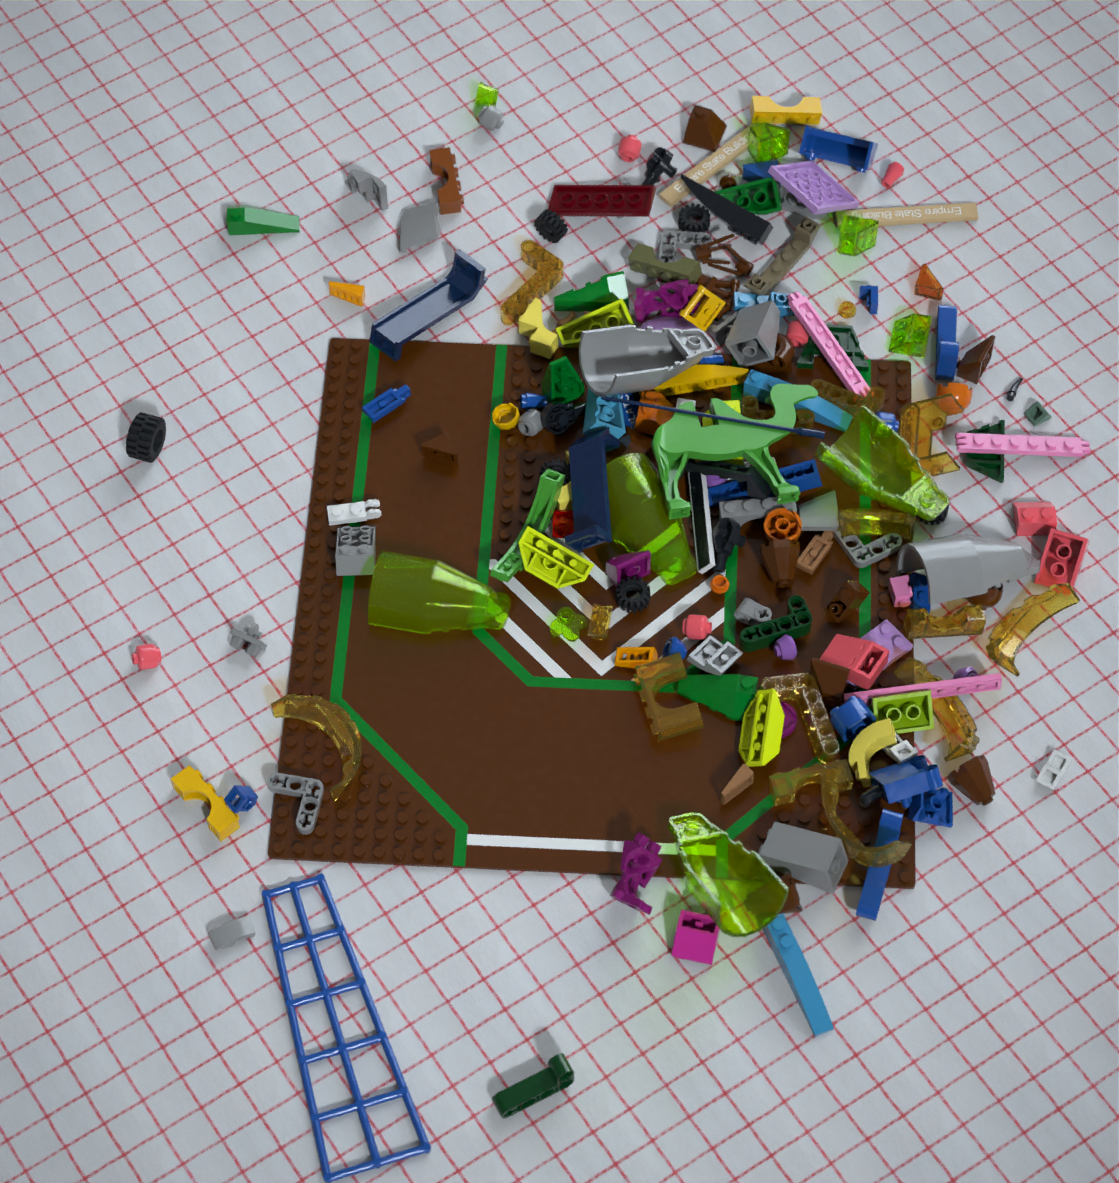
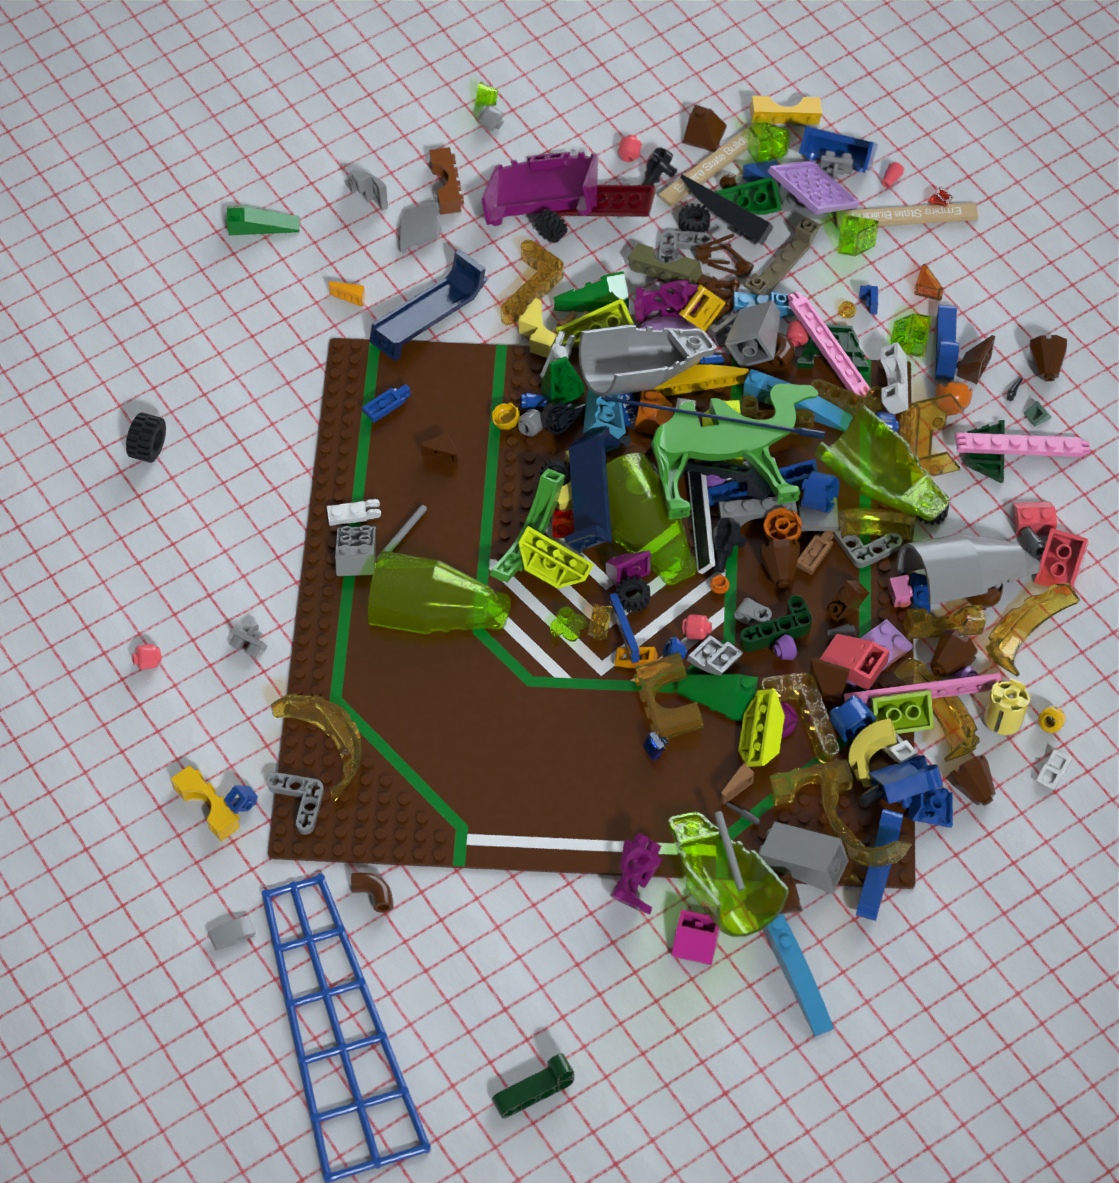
(374, 886): none -> reddish brown cylinder
(405, 529): none -> light grey bar
(540, 184): none -> magenta windscreen
(559, 351): none -> white hinge
(624, 628): none -> blue tile
(654, 745): none -> clear blue tile
(729, 851): none -> light grey bar
(745, 814): none -> dark grey piece
(820, 491): none -> blue brick
(837, 165): none -> light grey hips
(847, 630): none -> dark grey cone
(895, 365): none -> white arch
(941, 197): none -> clear red slope
(952, 653): none -> reddish brown cone
(1002, 706): none -> light yellow cylinder
(1033, 542): none -> dark grey cone
(1047, 724): none -> yellow head
(1048, 355): none -> reddish brown cone

